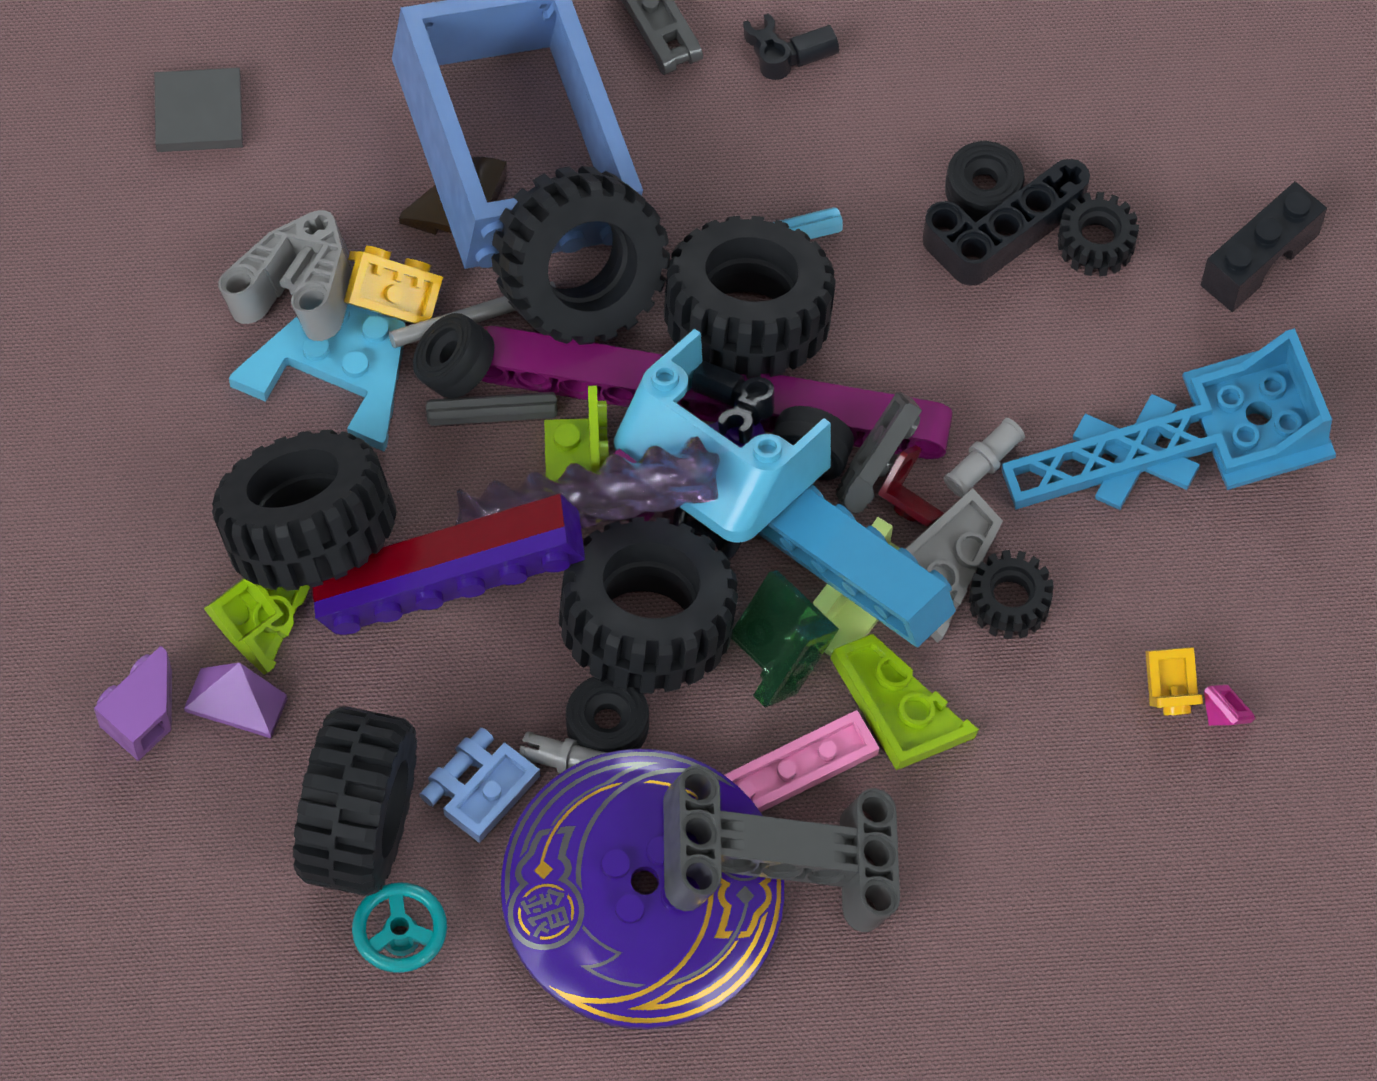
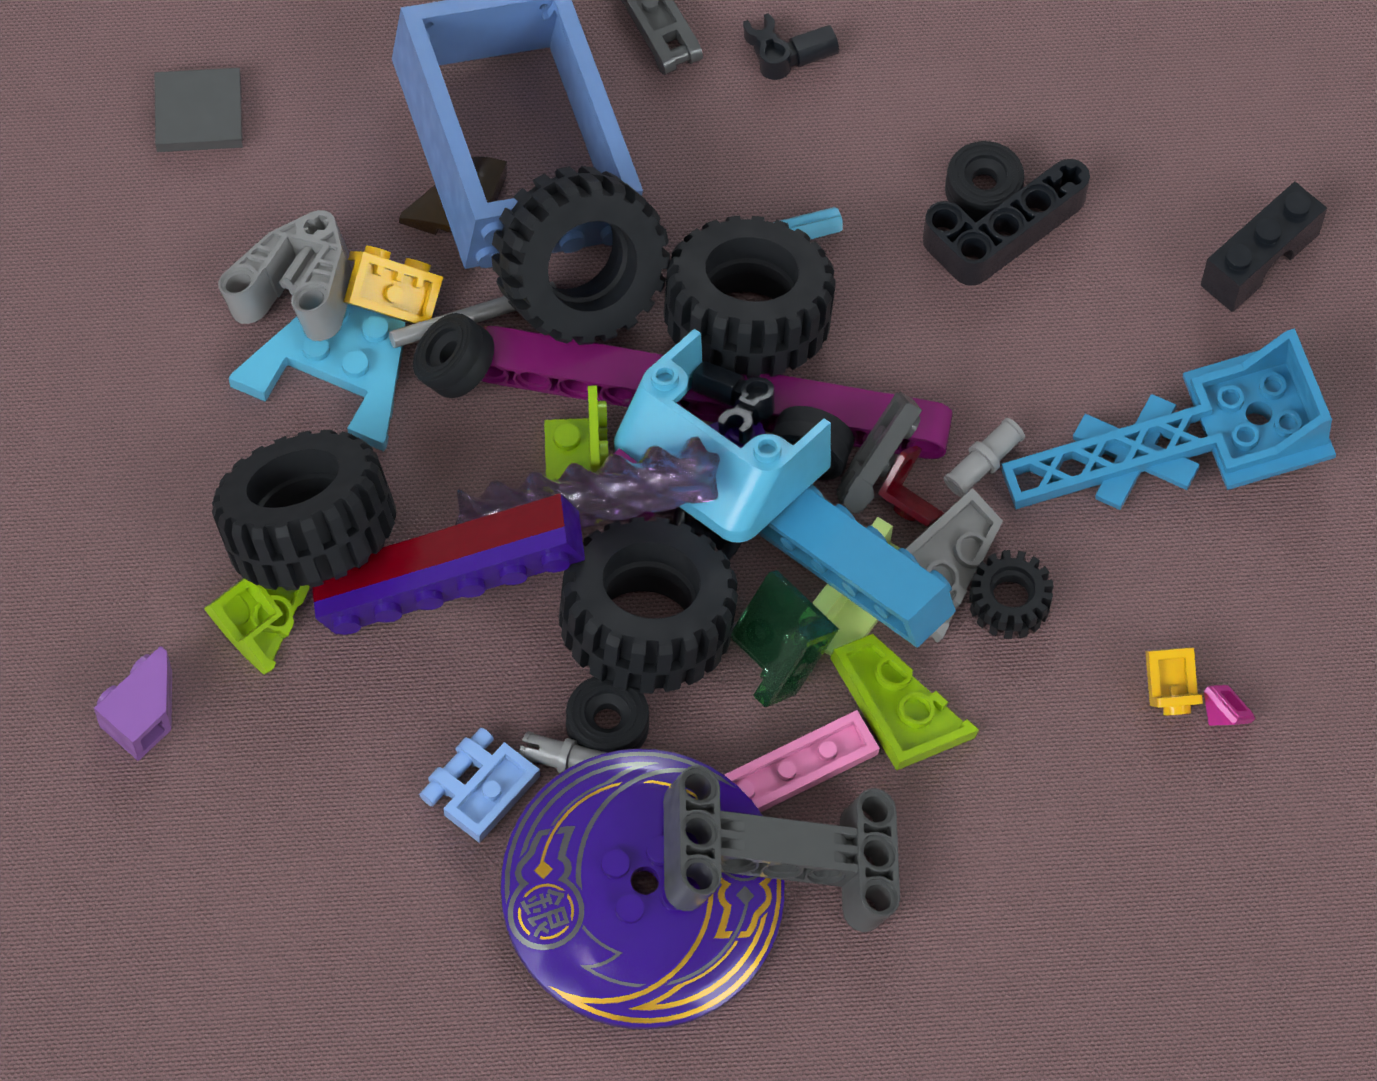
(236, 698): medium lavender slope -> none
(355, 800): black tyre -> none
(400, 944): teal piece -> none
(491, 408): dark grey axle -> none
(1097, 213): black tyre -> none

